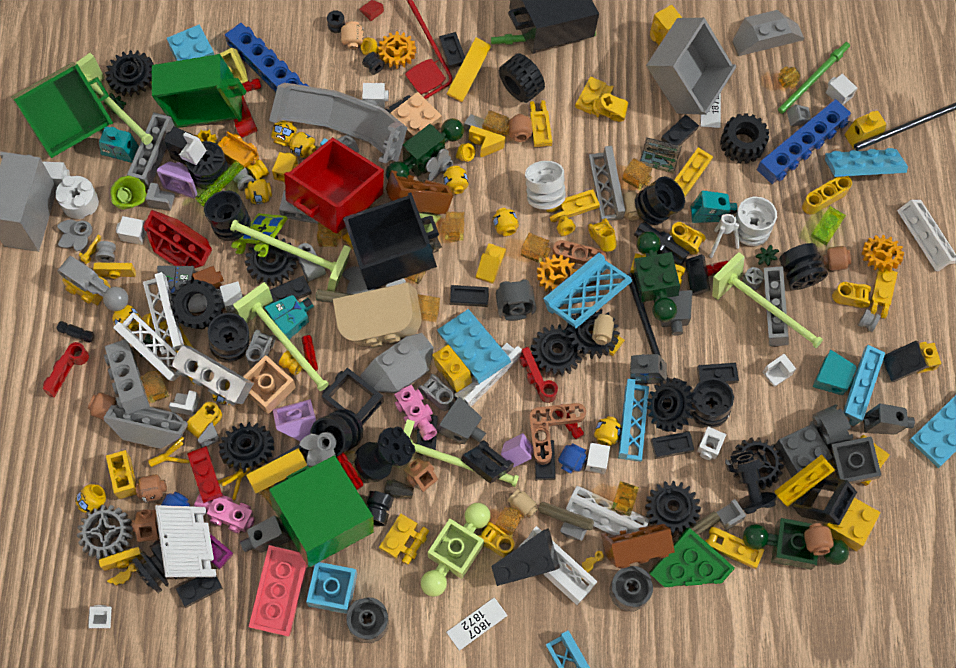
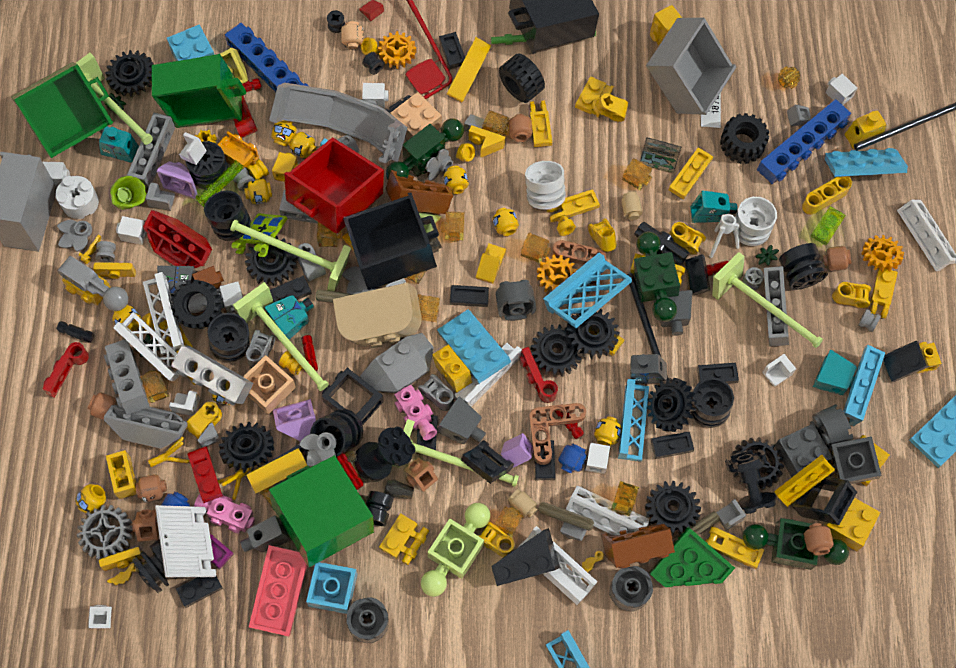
(175, 143): black brick -> none
(476, 623): white sticker -> none
(603, 329): tan brick -> none
(613, 181): light grey fence -> none
(659, 200): black wheel -> none
(680, 131): black plate -> none
(713, 438): white brick -> none
(766, 32): light grey wedge -> none
(835, 56): bright green bar -> none
(887, 420): dark grey torso -> none

